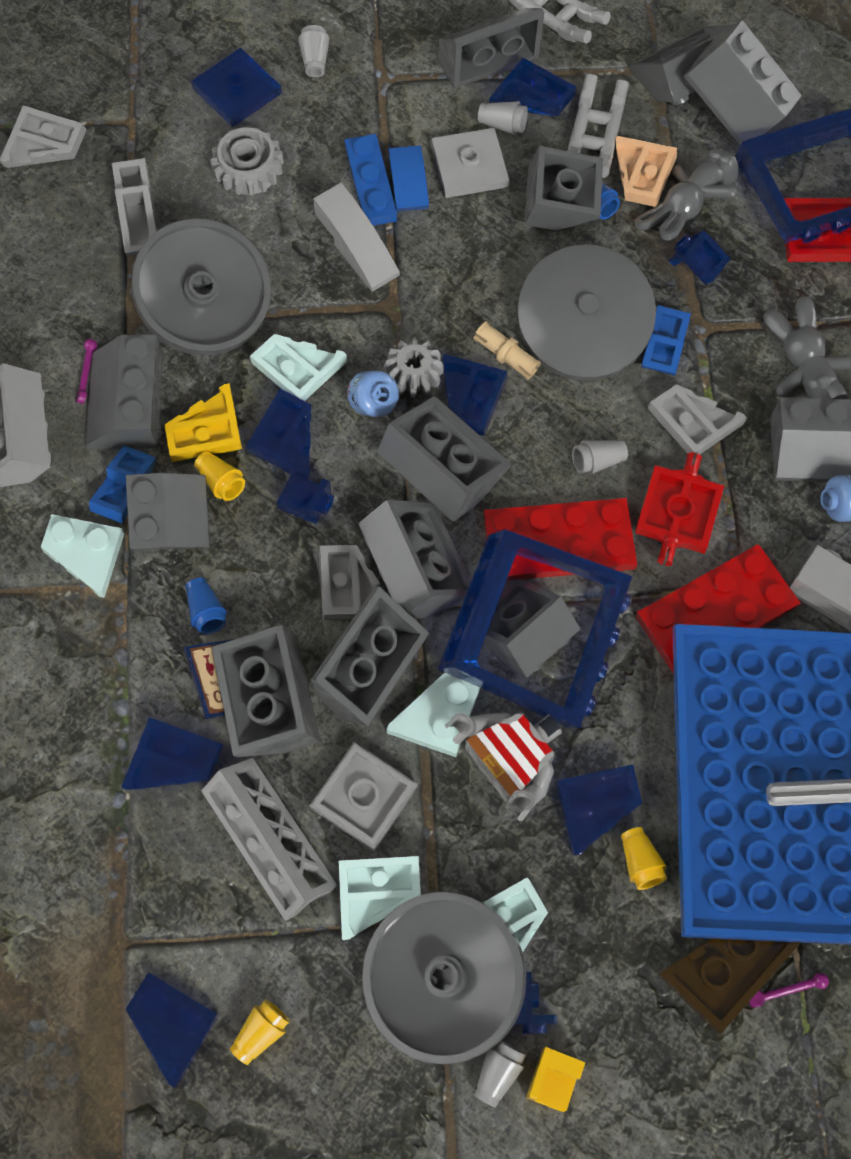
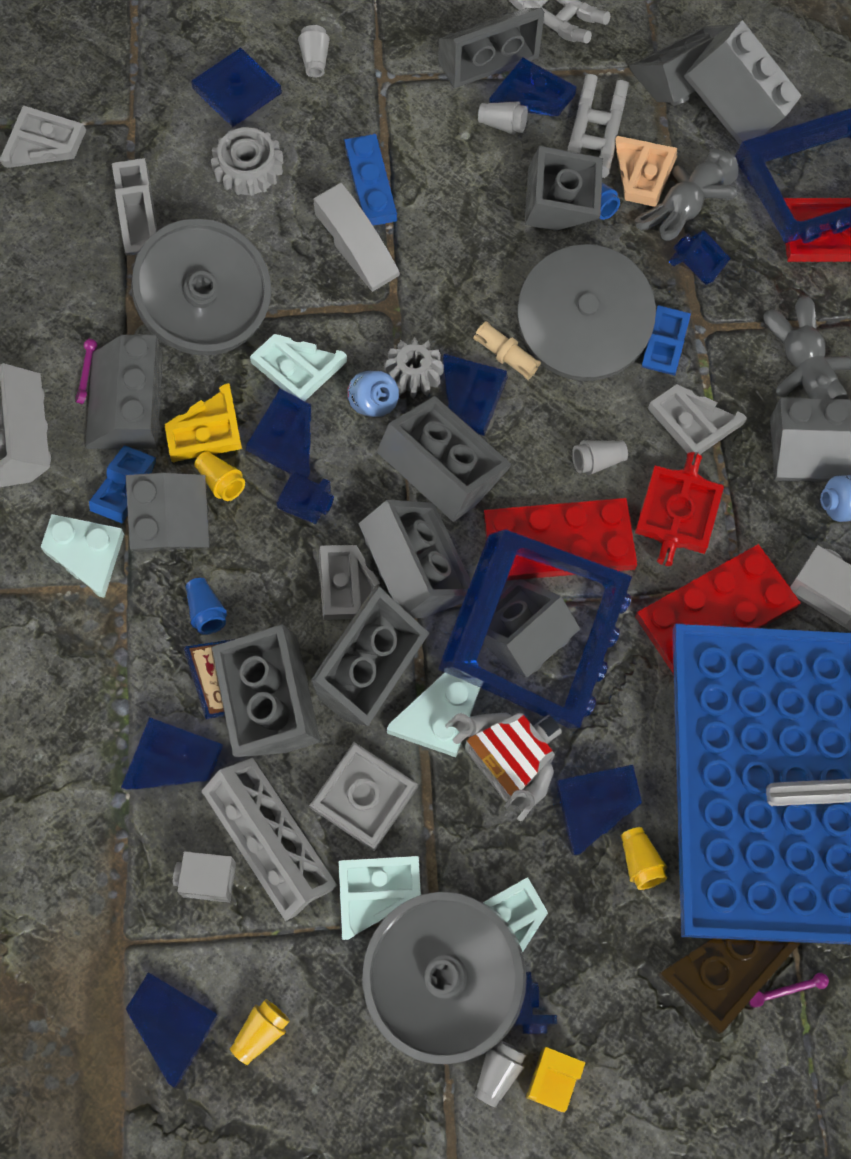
(205, 876): none -> light grey brick
(408, 178): blue slope -> none
(470, 162): light grey plate -> none

